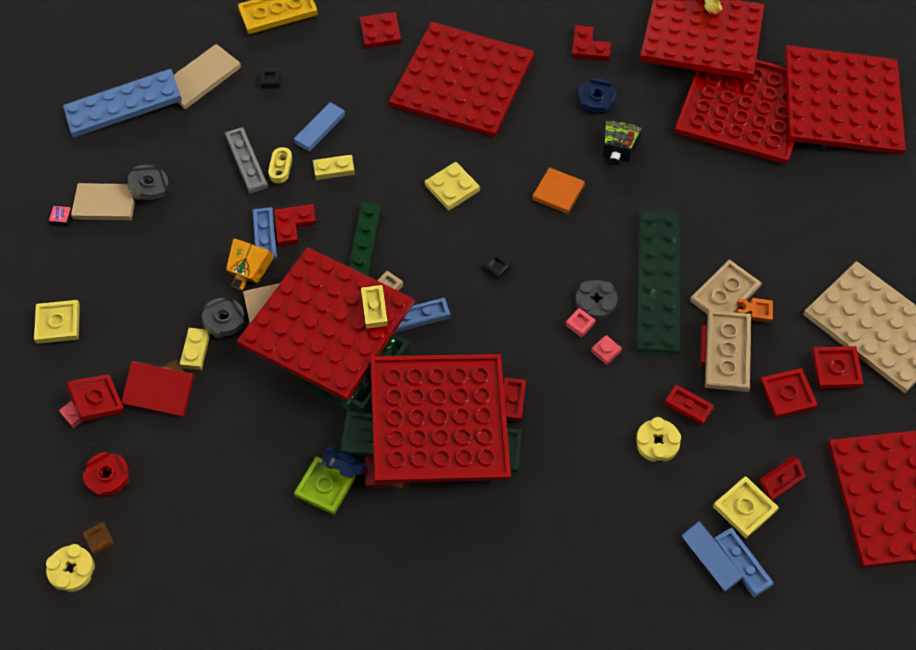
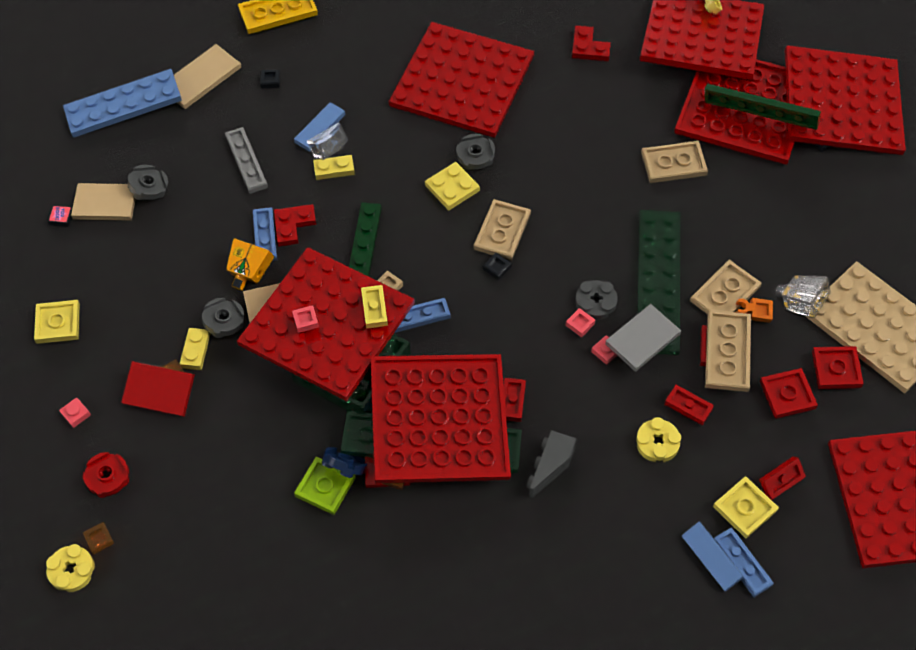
(94, 397): red plate -> none
(279, 168): light yellow plate -> none
(305, 319): none -> coral plate
(328, 142): none -> clear slope
(380, 30): red plate -> none
(471, 161): none -> dark grey plate
(502, 229): none -> tan tile
(554, 460): none -> dark grey slope
(558, 190): orange tile -> none
(597, 104): dark blue plate -> none
(620, 141): torso -> none
(643, 337): none -> light grey tile
(674, 161): none -> tan tile
(762, 106): none -> dark green plate
(805, 294): none -> clear torso

